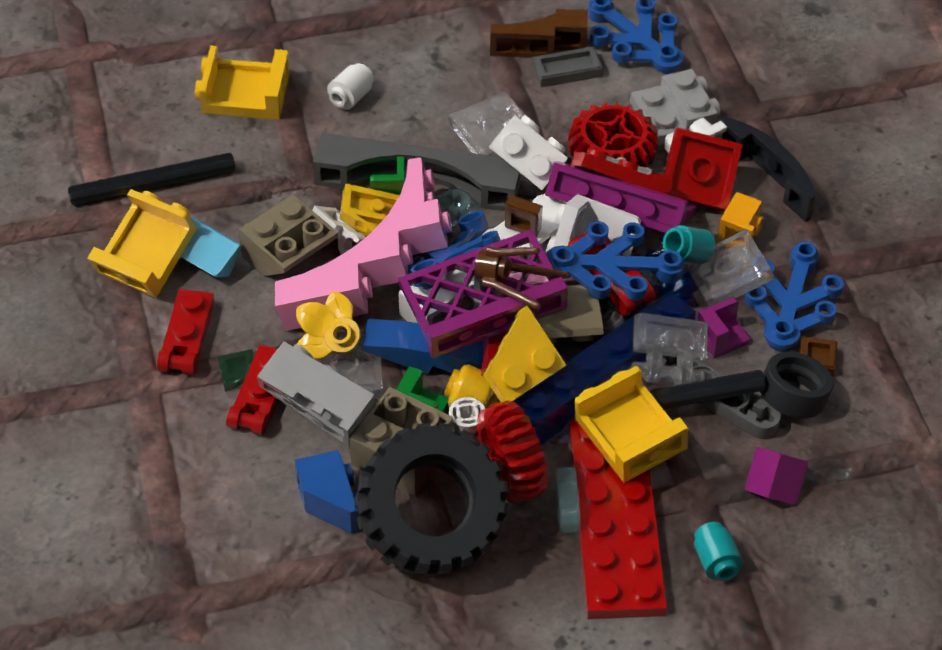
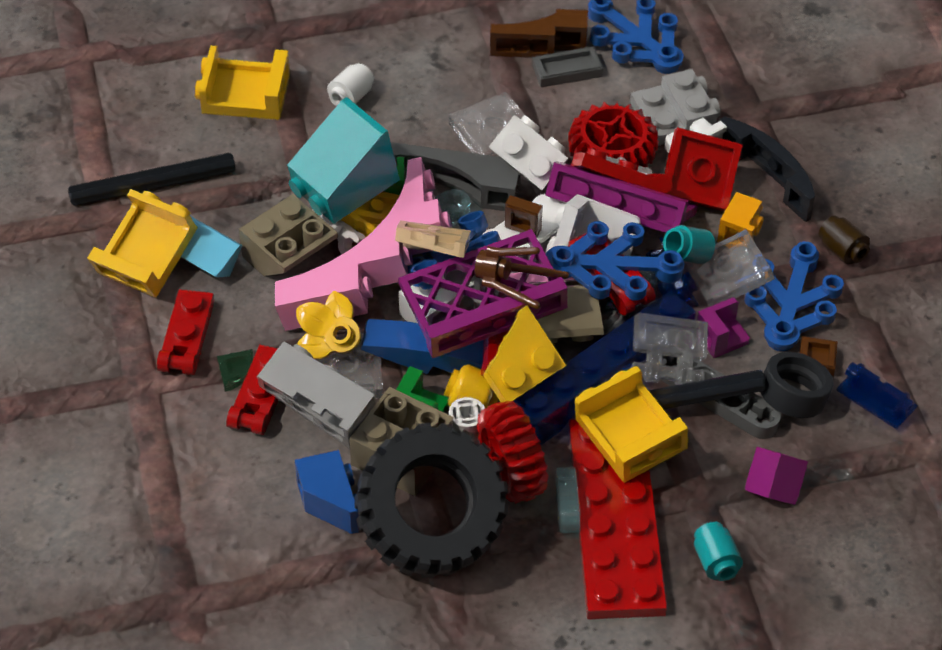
(343, 163): none -> teal slope
(433, 237): none -> tan wing
(844, 239): none -> dark brown brick
(875, 396): none -> clear blue hinge

